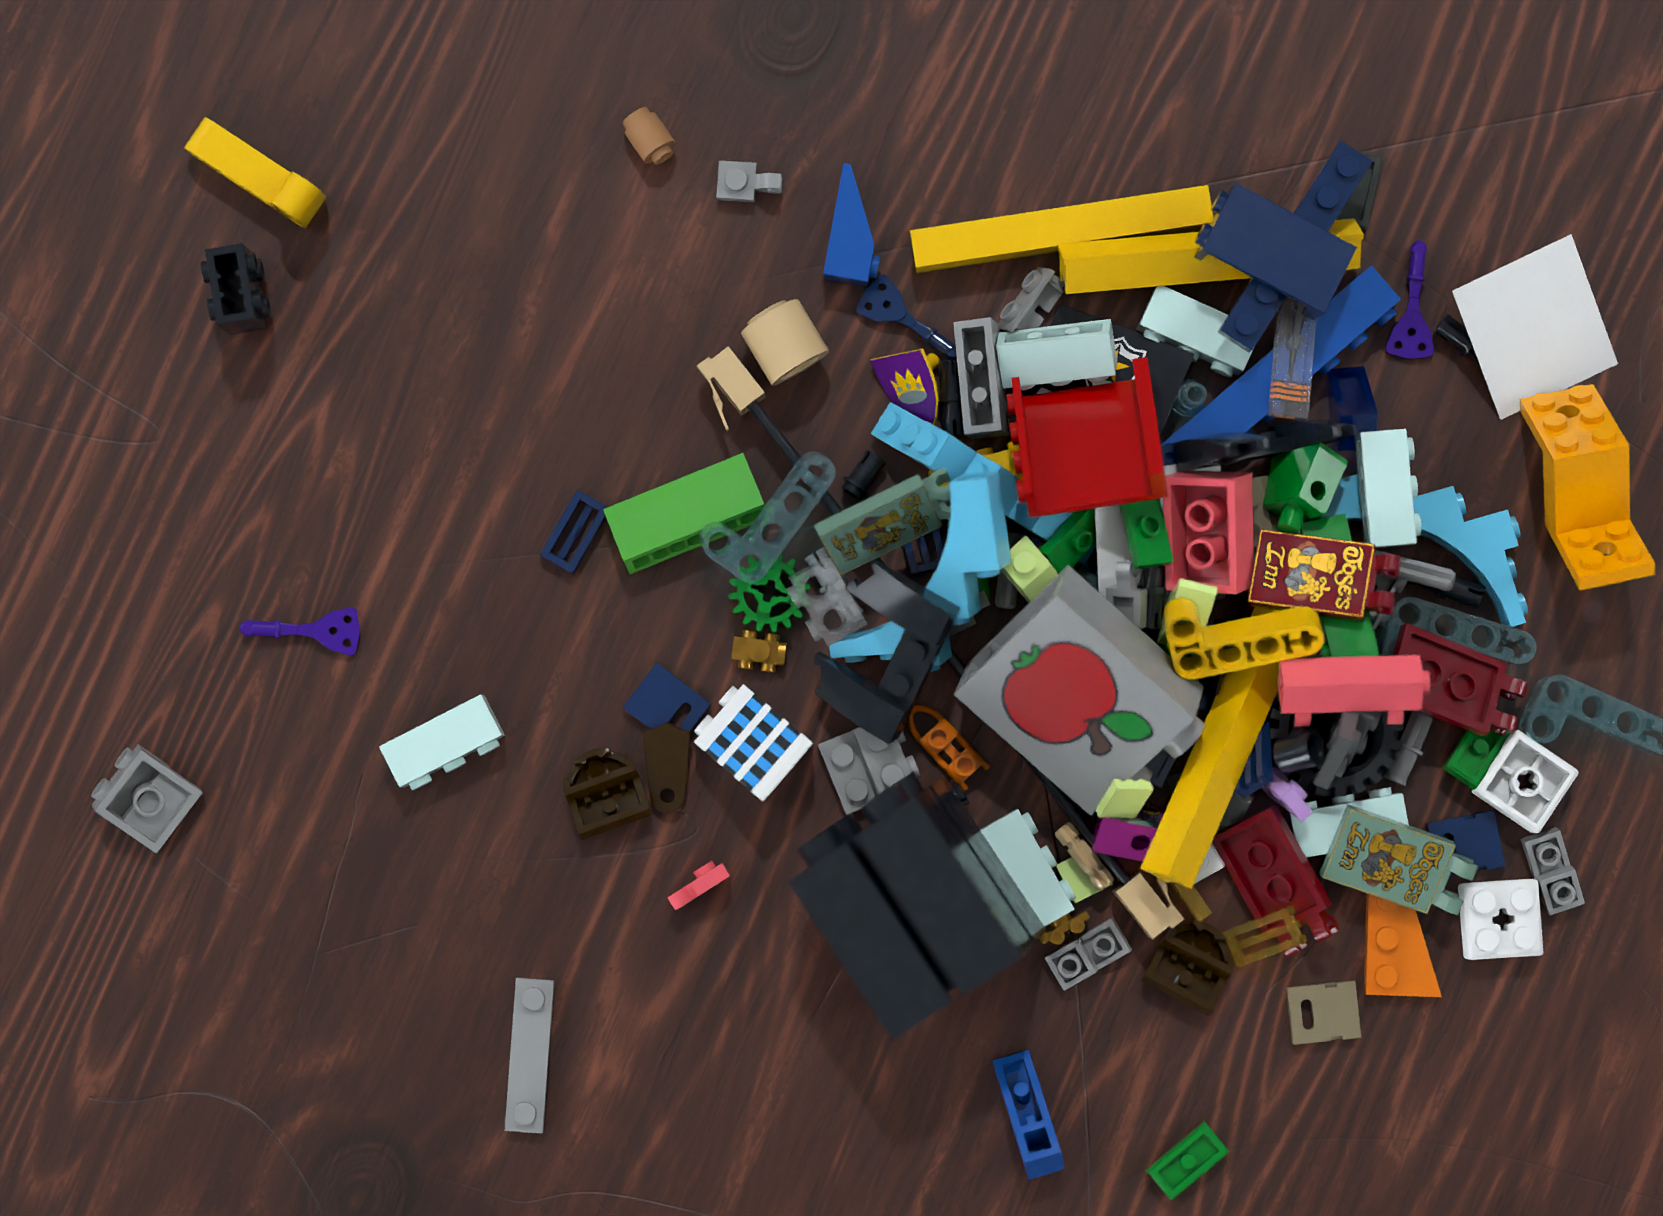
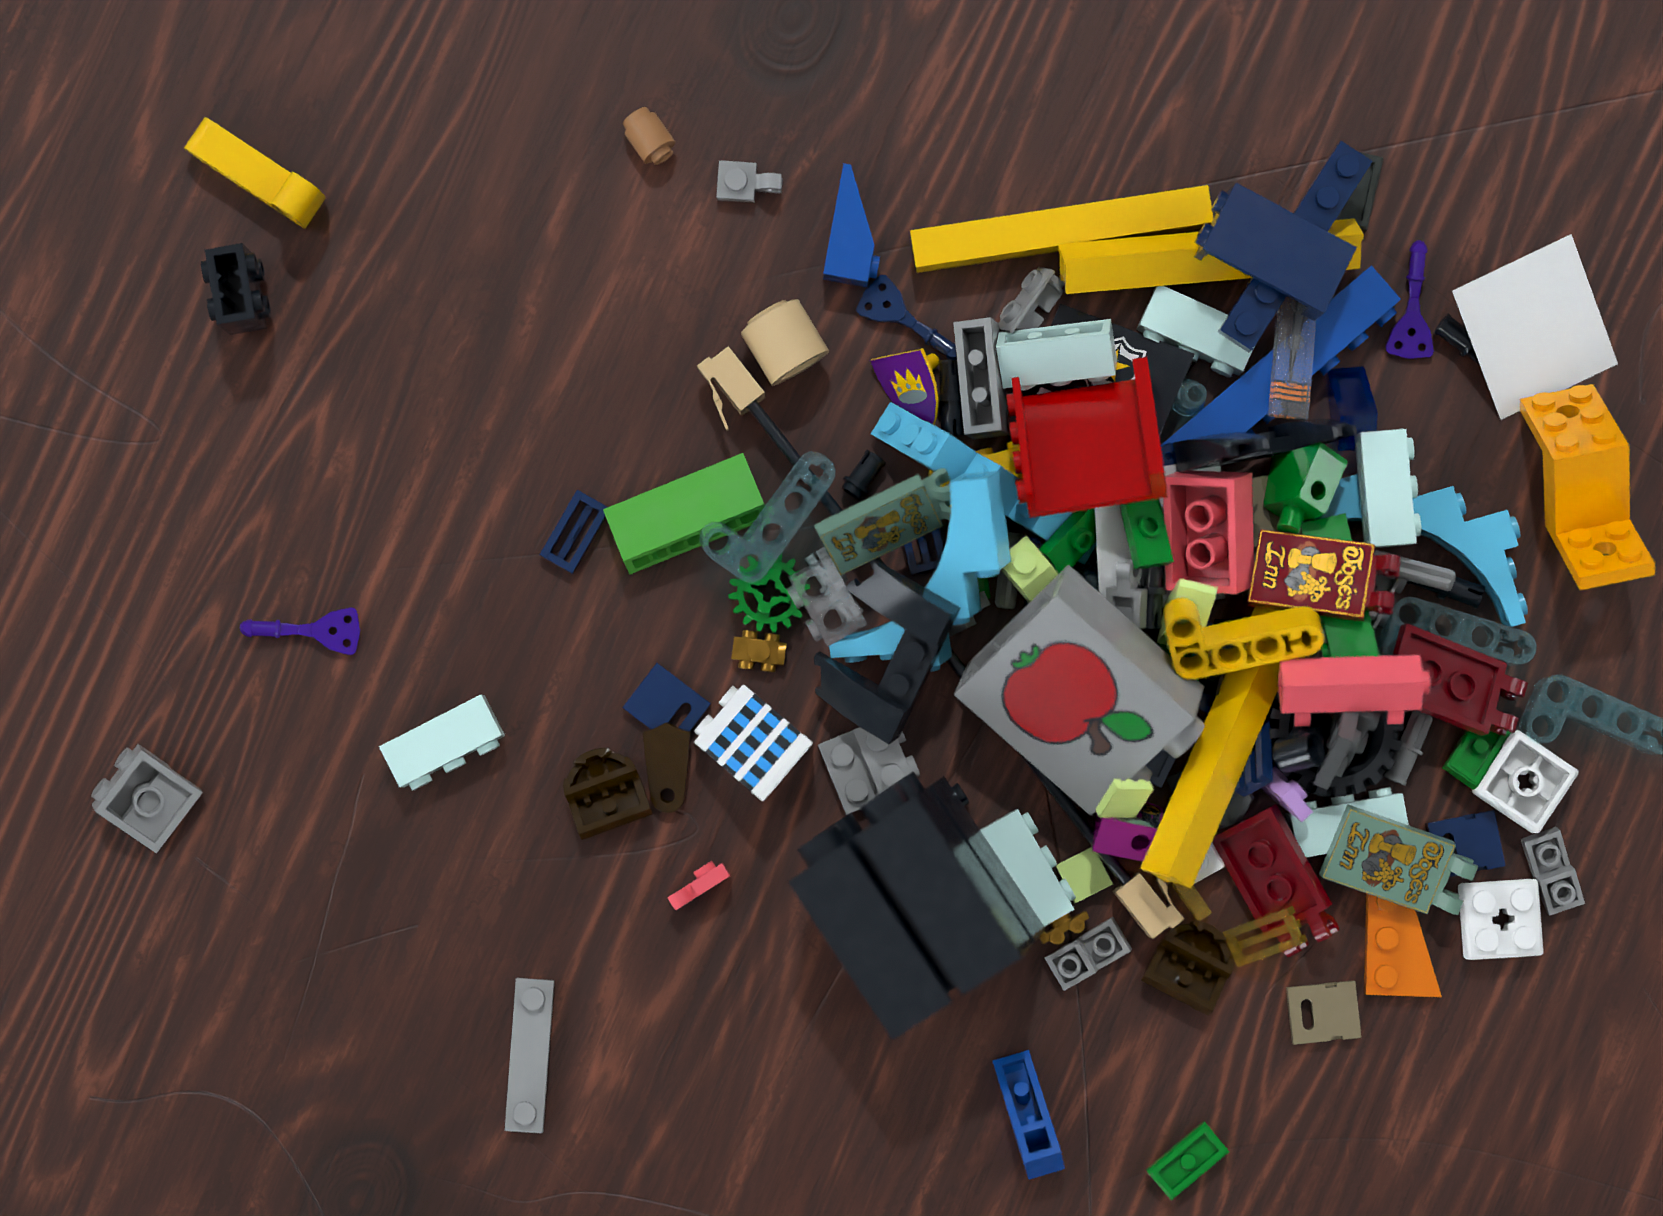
(940, 739): orange piece -> none
(1084, 856): tan axle -> none

